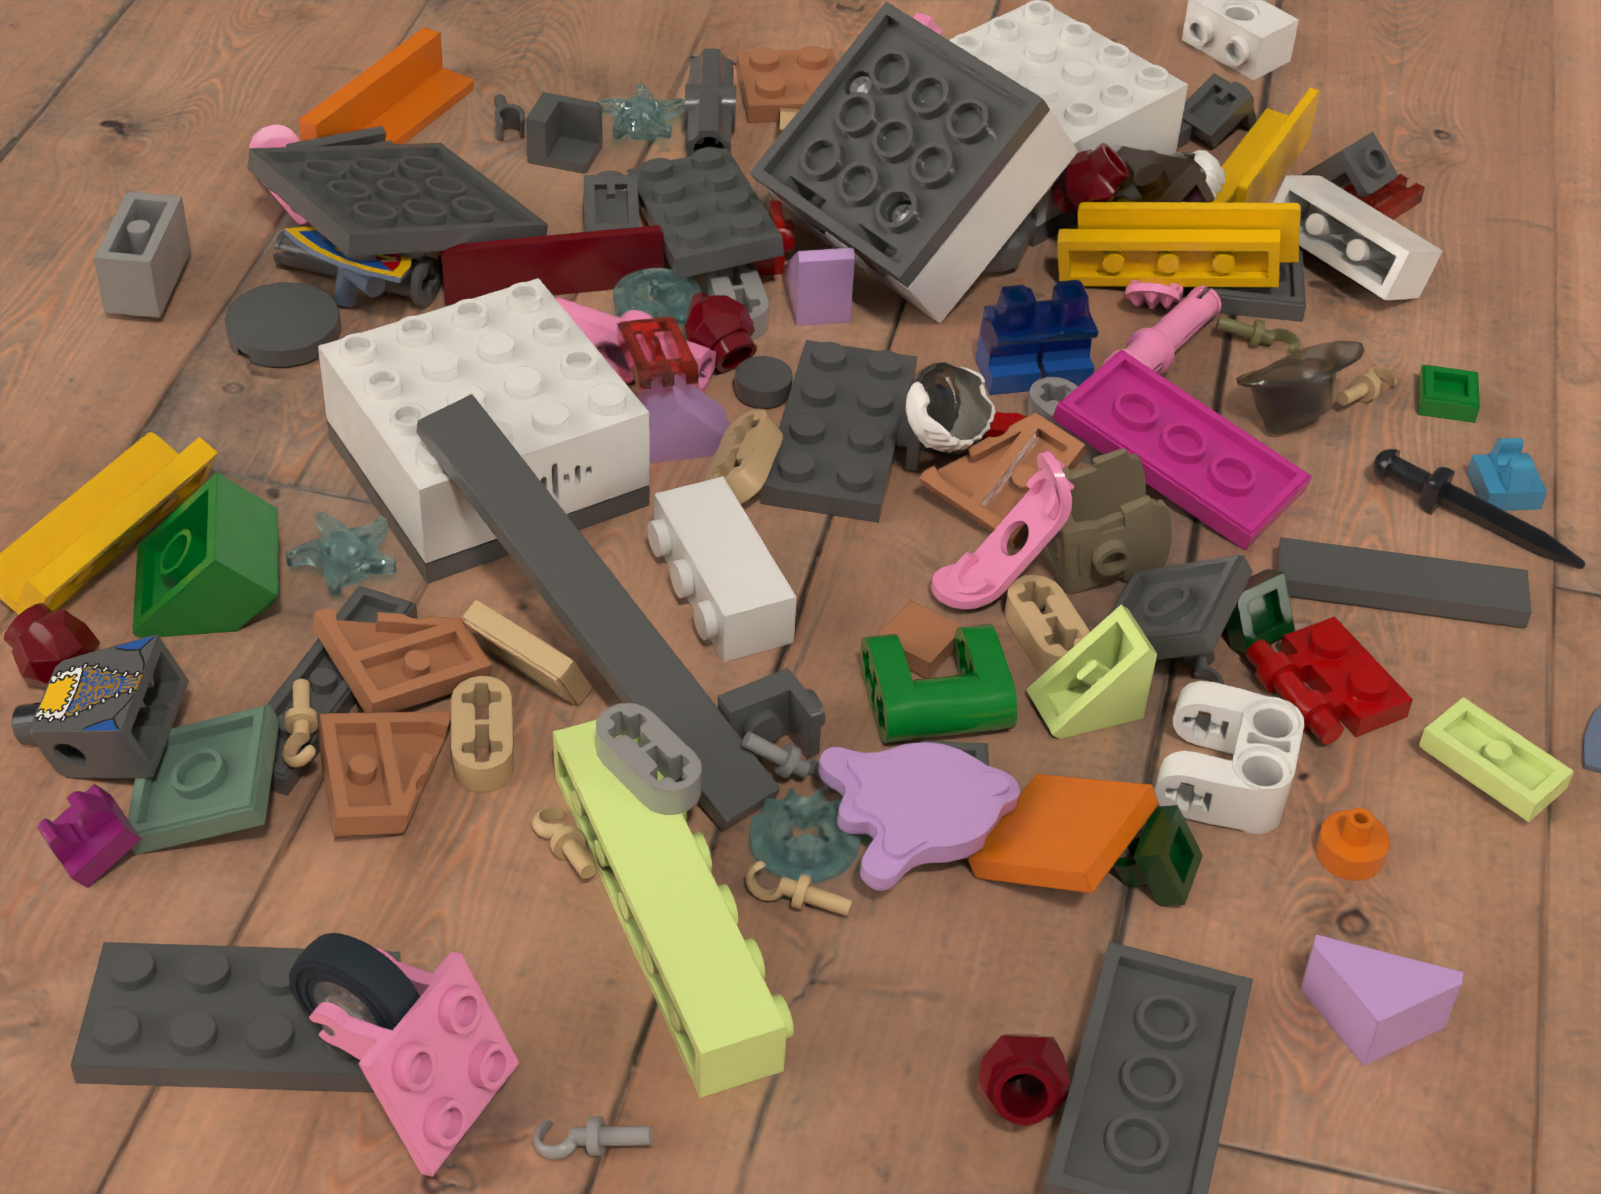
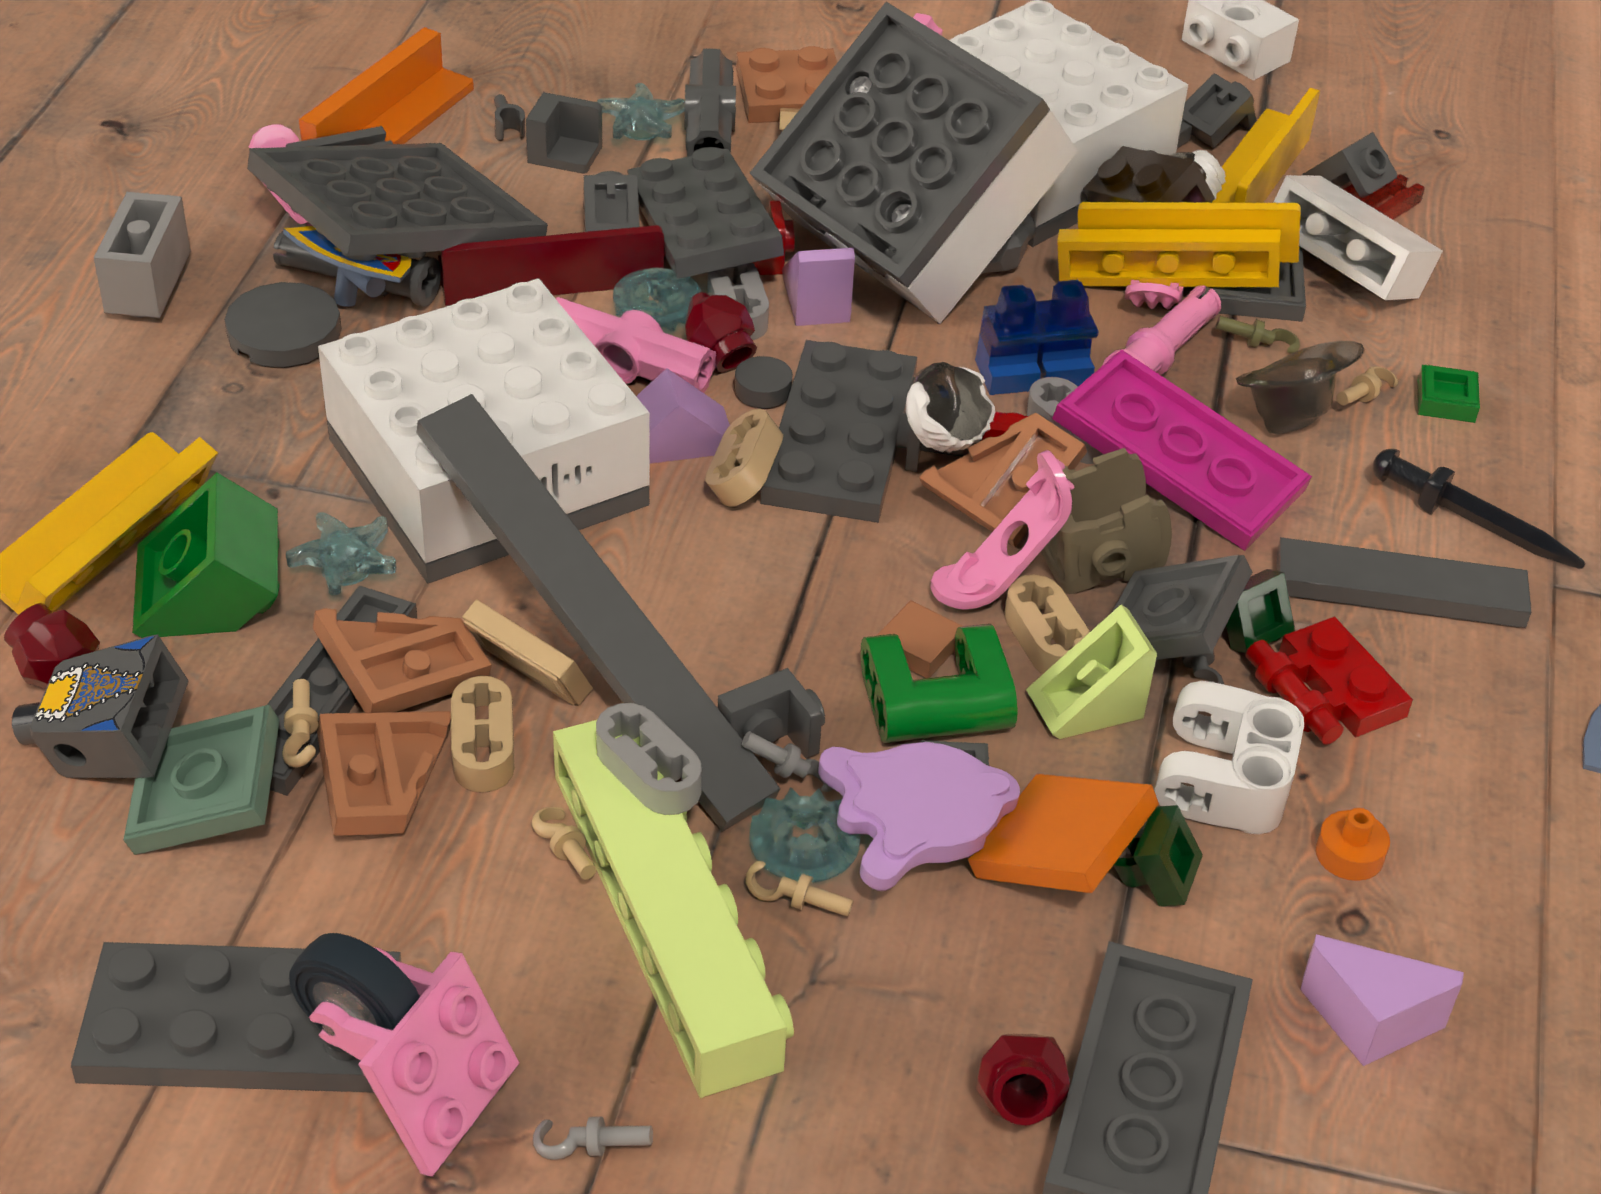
(89, 835): magenta tile -> none
(659, 366): clear red tile -> none
(722, 569): white brick -> none
(1089, 178): dark red rock -> none
(1496, 759): yellowish green plate -> none
(1507, 477): dark azure tile -> none

